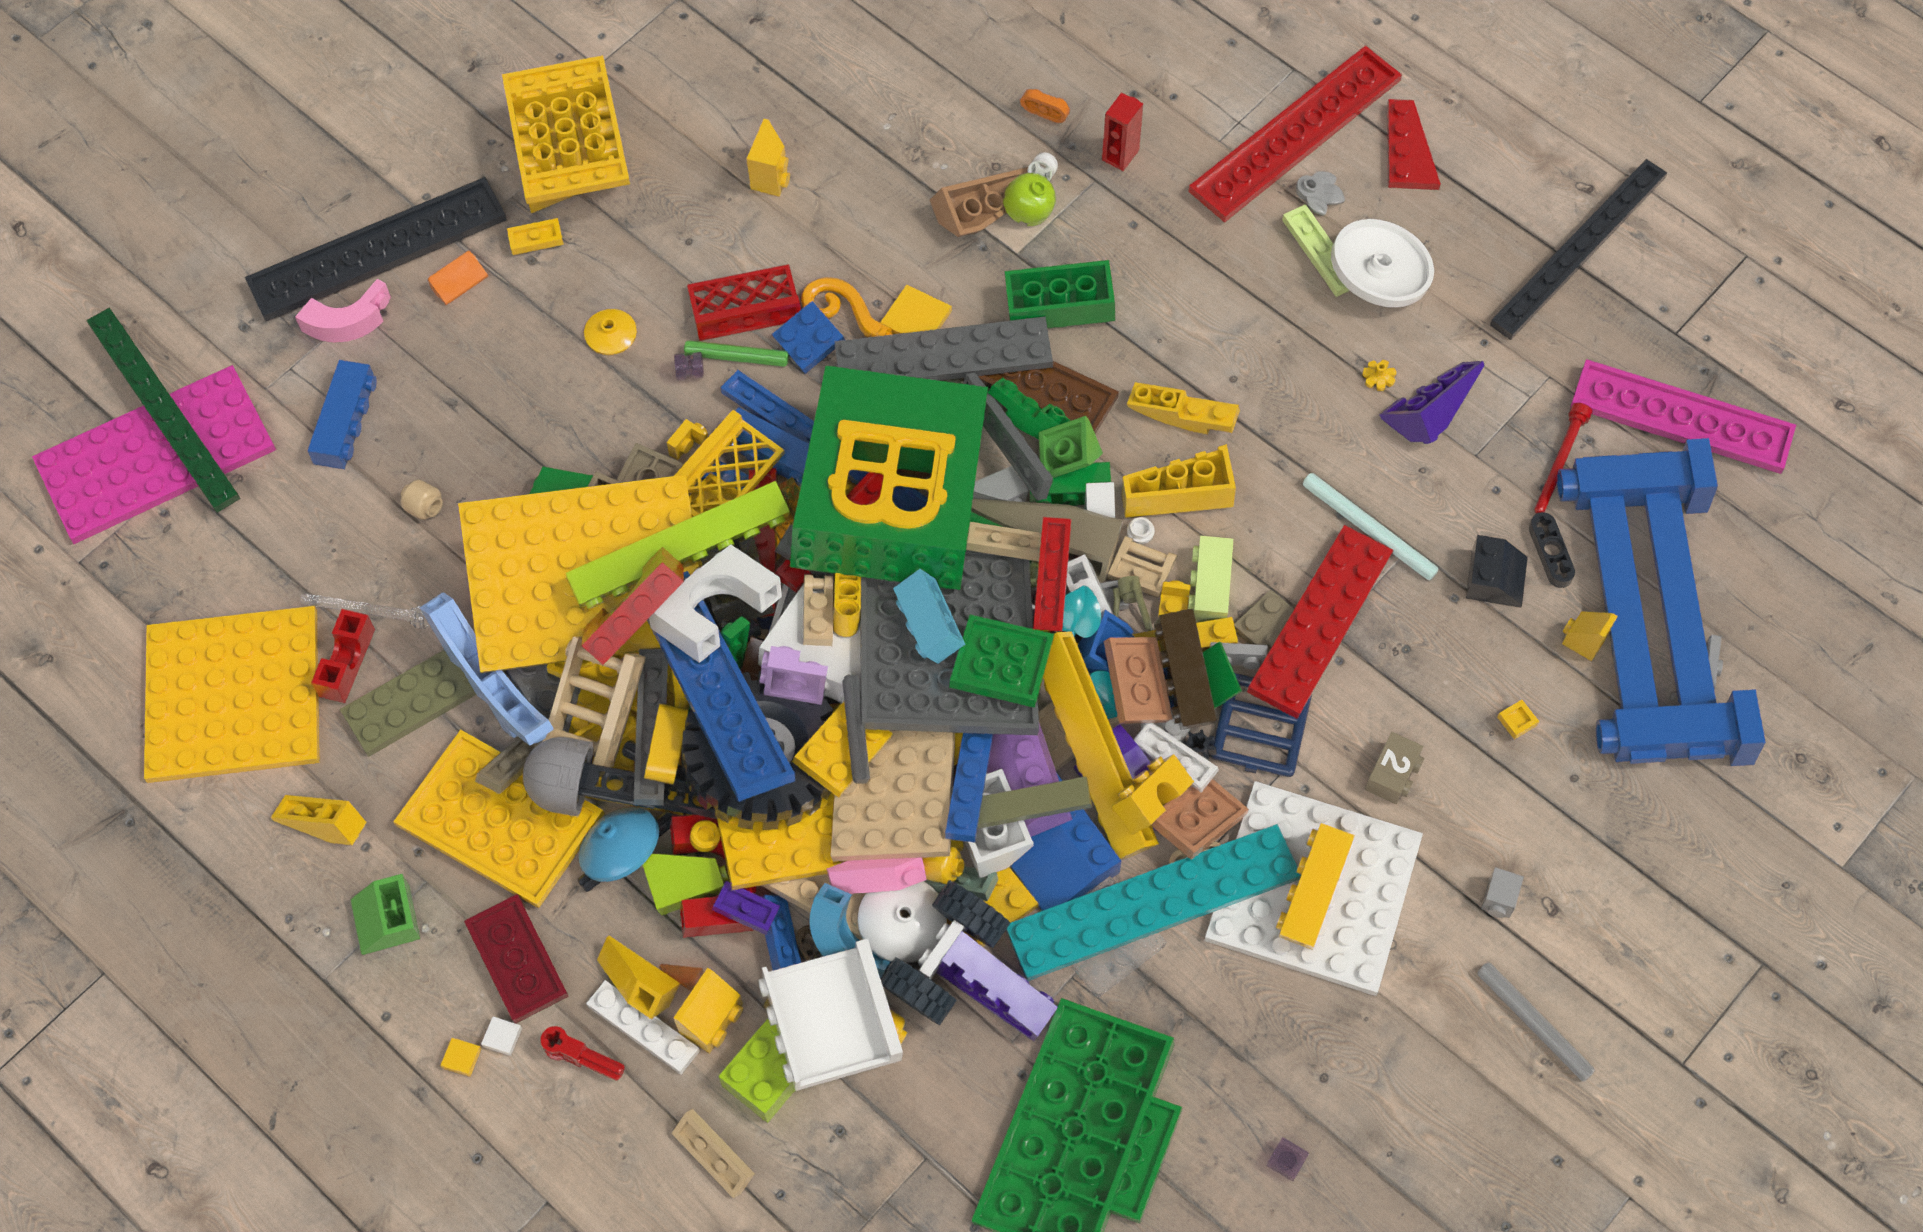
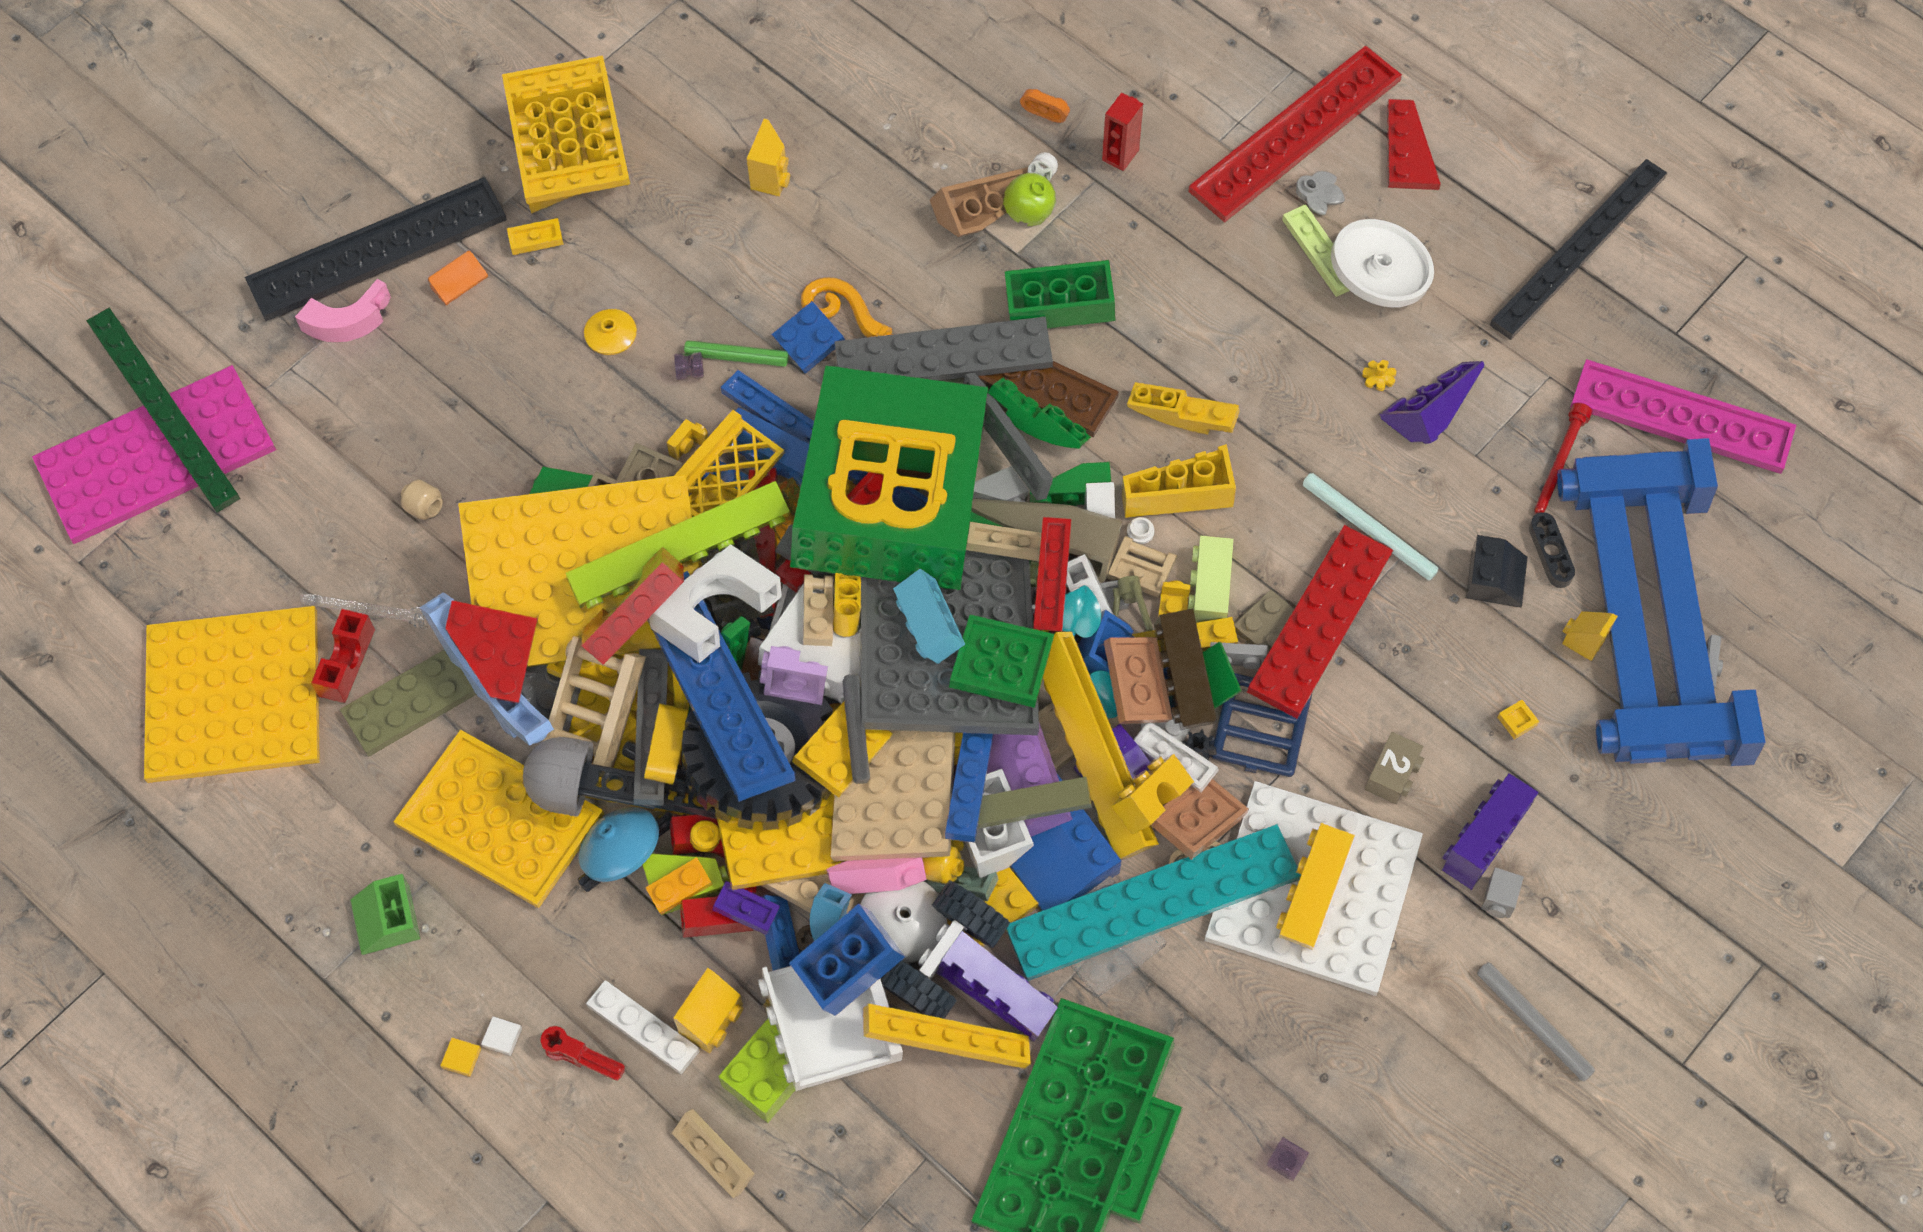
(320, 817): yellow slope -> none
(342, 414): blue brick -> none
(494, 646): none -> red plate
(506, 766): dark tan tile -> none
(516, 959): dark red plate -> none
(637, 979): yellow slope -> none
(678, 886): none -> light orange plate
(684, 975): clear orange piece -> none
(747, 315): red fence -> none
(846, 960): none -> blue brick
(916, 312): yellow tile -> none
(945, 1036): none -> yellow plate
(1068, 447): bright green slope -> none
(1488, 831): none -> dark purple wedge

